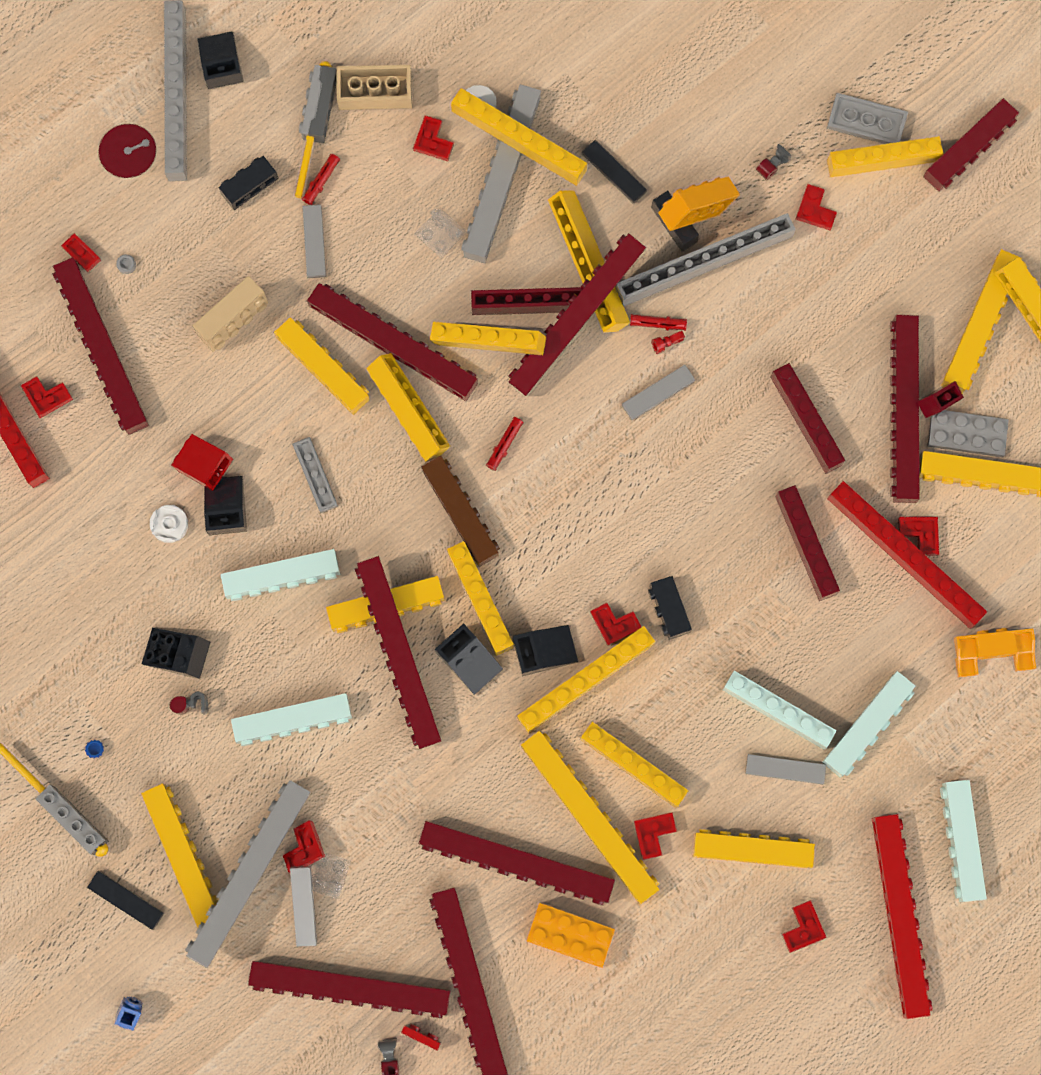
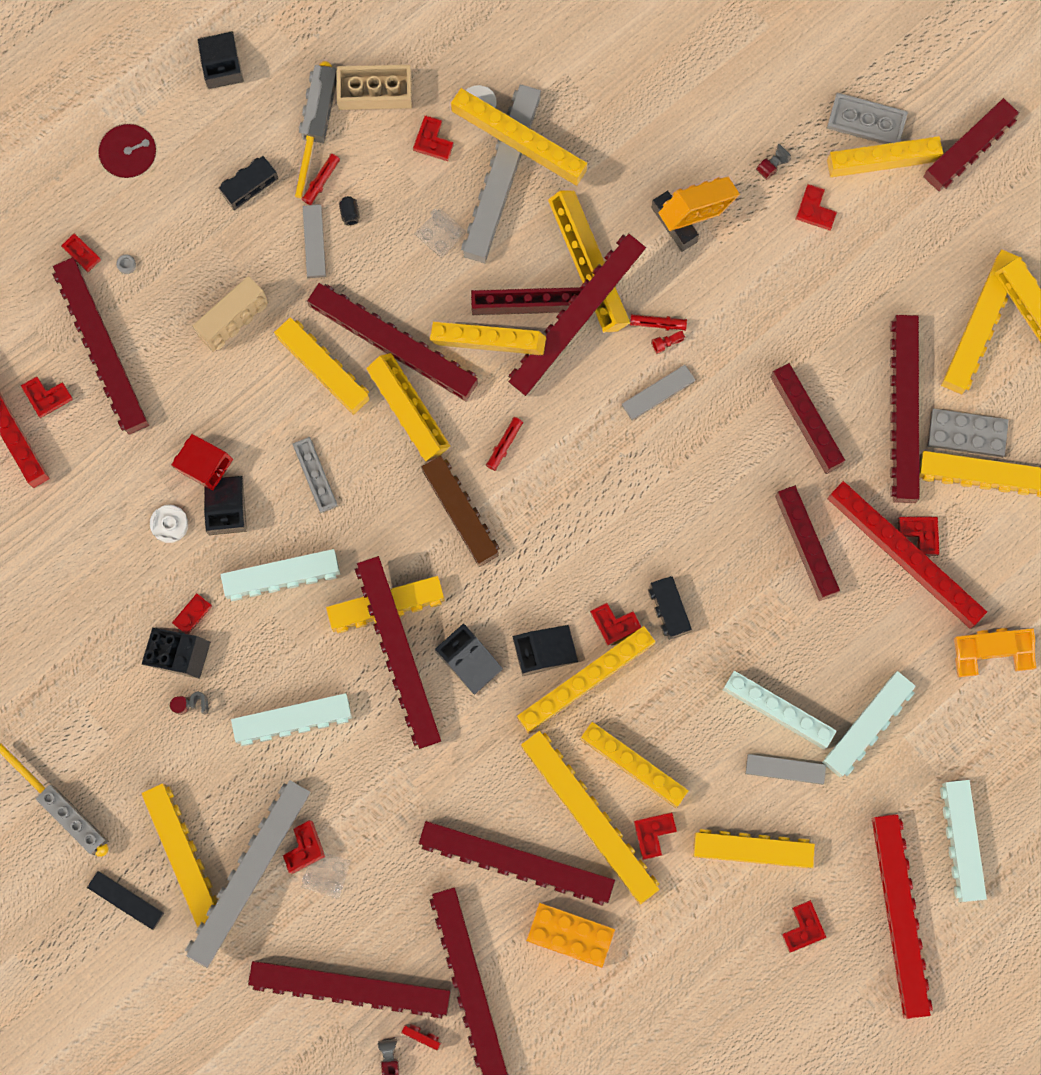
(94, 749): blue piece -> none
(128, 1013): blue brick -> none
(175, 90): light grey brick -> none
(192, 614): none -> red plate
(303, 906): light grey tile -> none
(349, 211): none -> black brick
(480, 598): yellow brick -> none
(614, 171): black tile -> none
(705, 259): light grey brick -> none
(940, 399): dark red brick -> none

